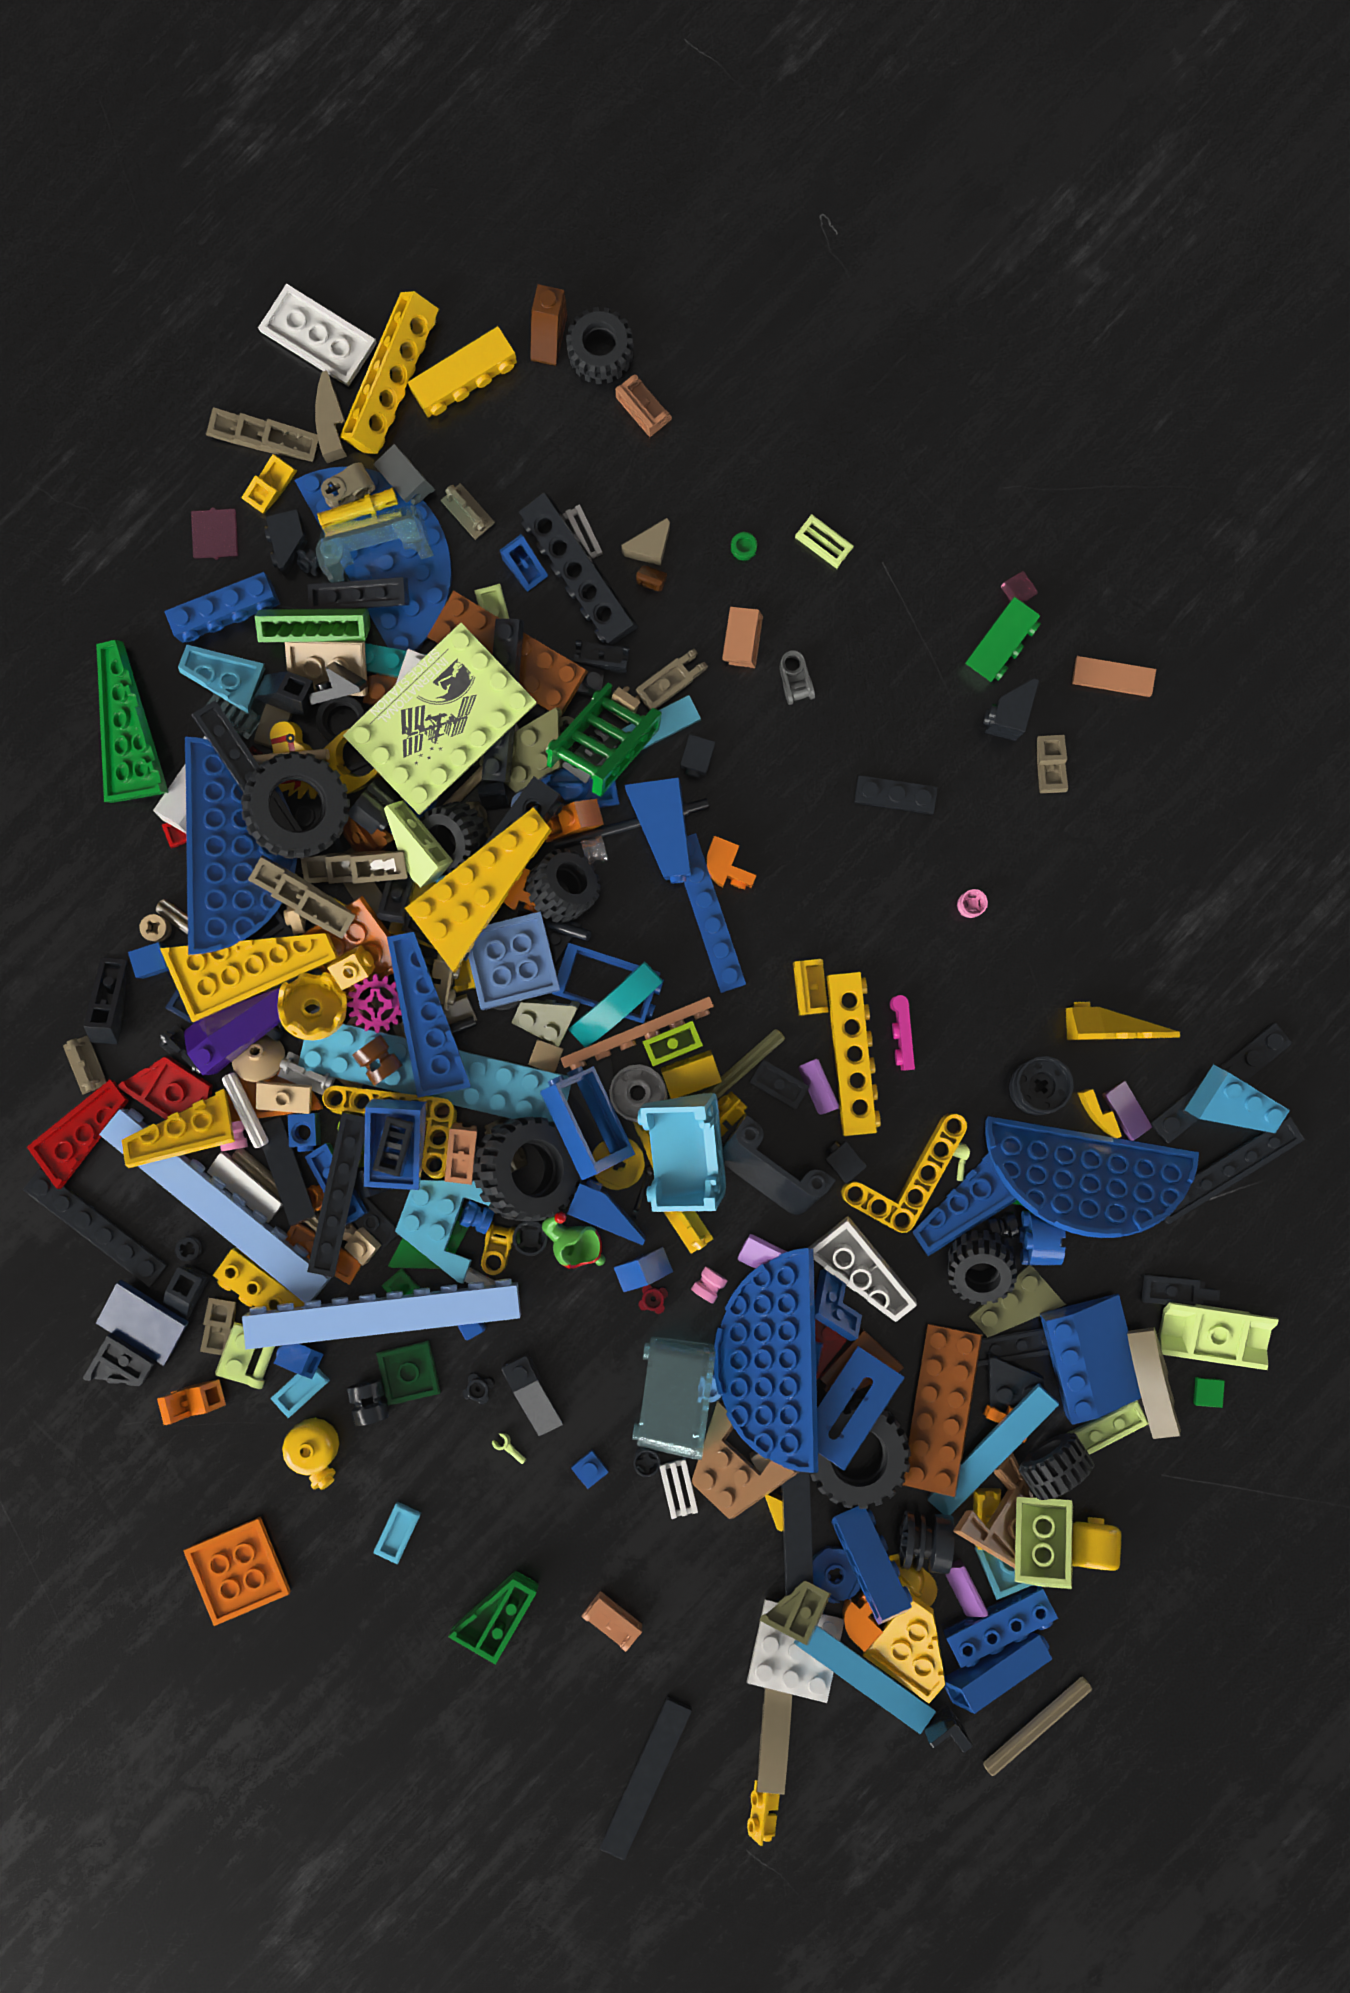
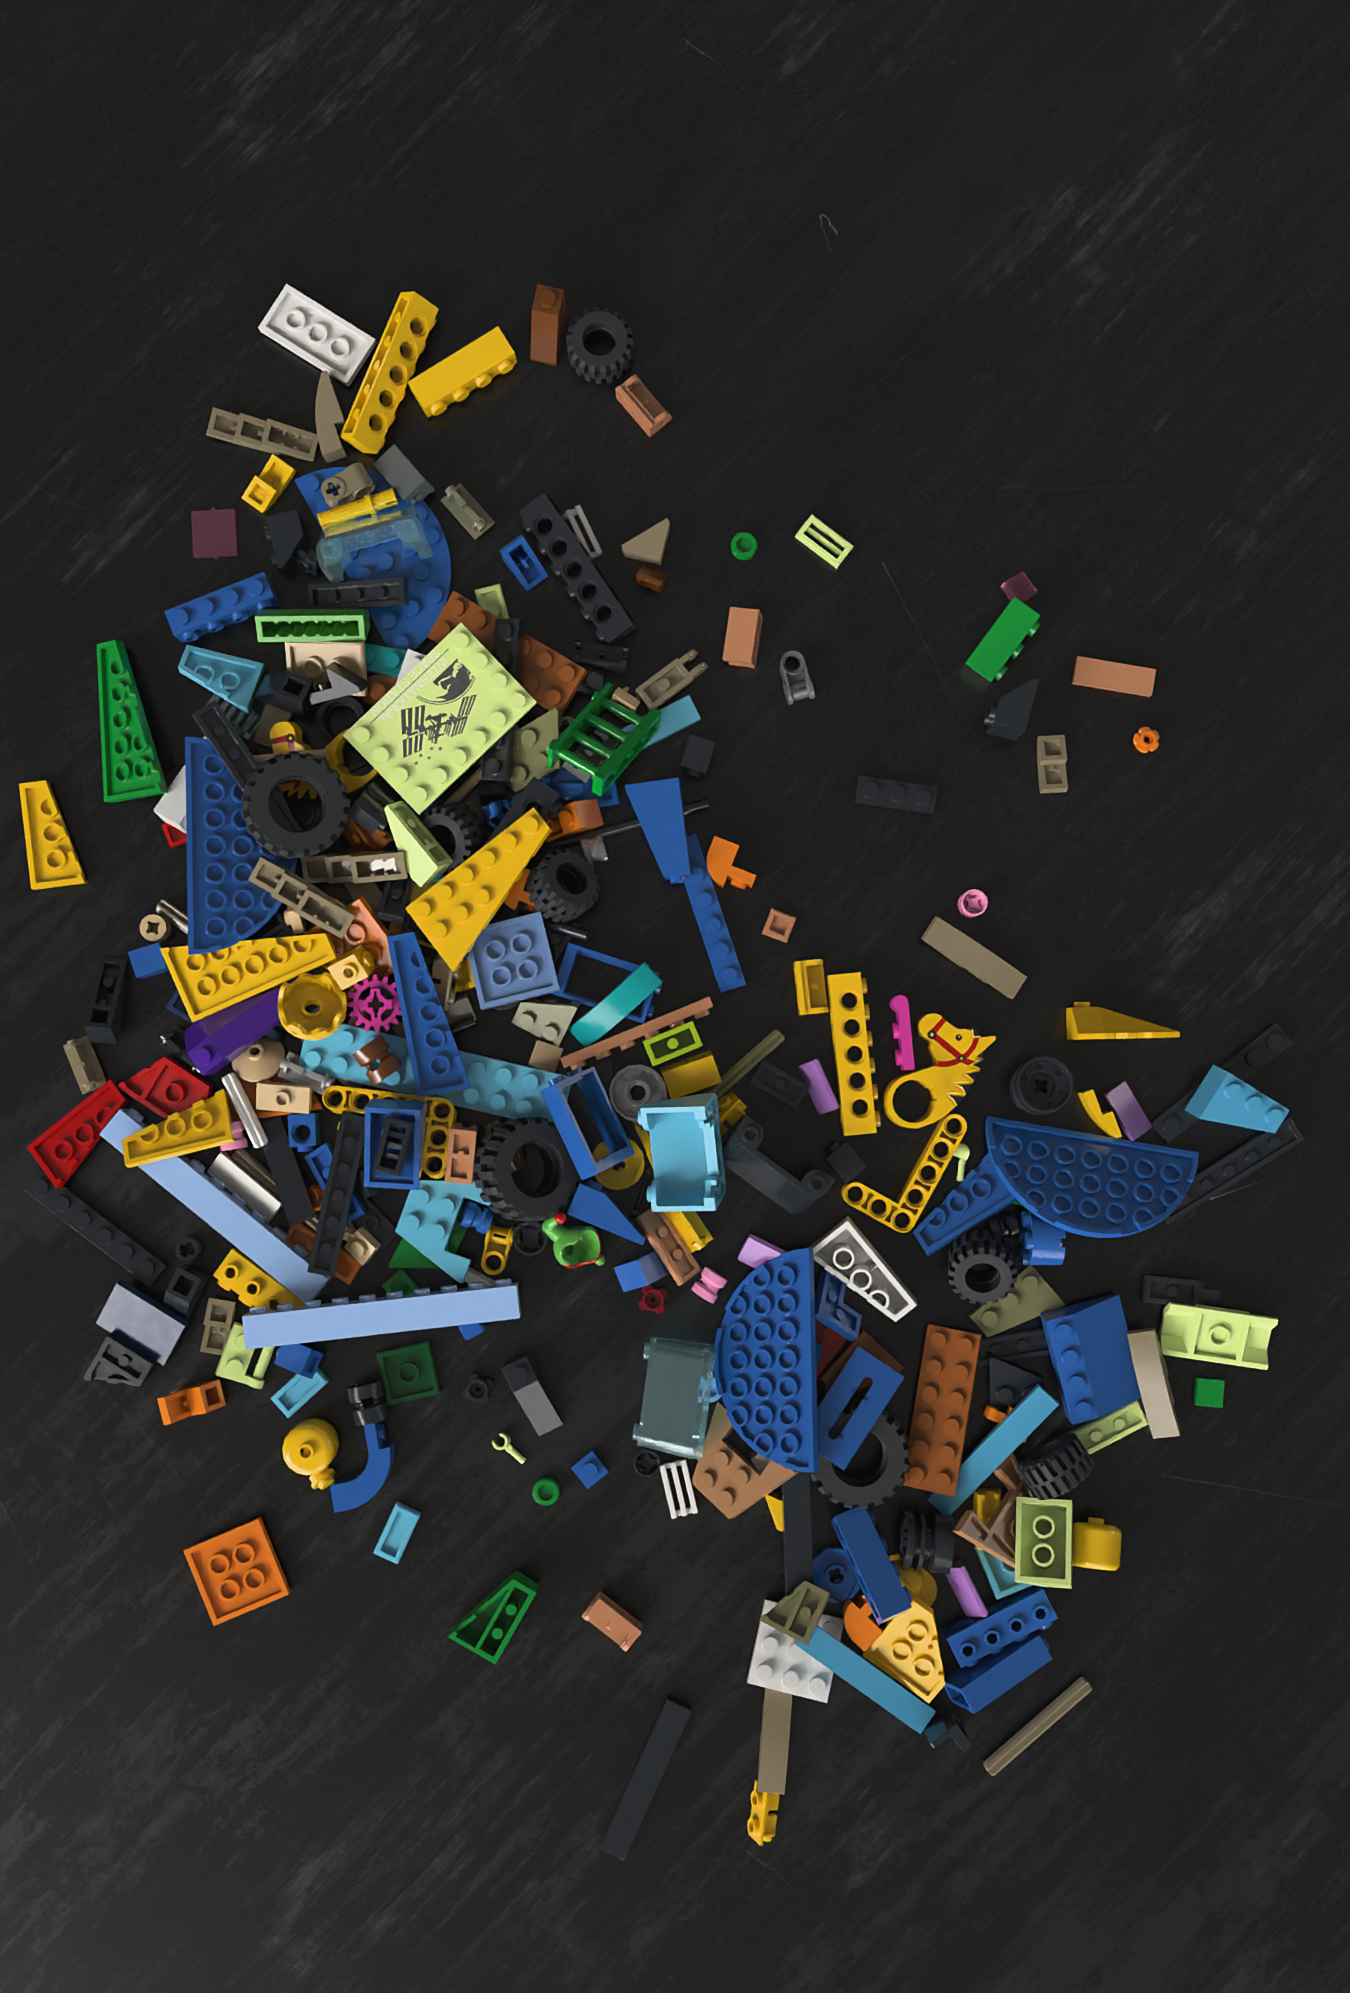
(48, 843): none -> yellow wing
(357, 1490): none -> blue arch
(495, 812): none -> blue piece
(546, 1491): none -> green tile
(668, 1245): none -> nougat tile
(779, 925): none -> nougat tile
(954, 1066): none -> yellow animal
(973, 957): none -> dark tan slope
(1140, 743): none -> orange plate

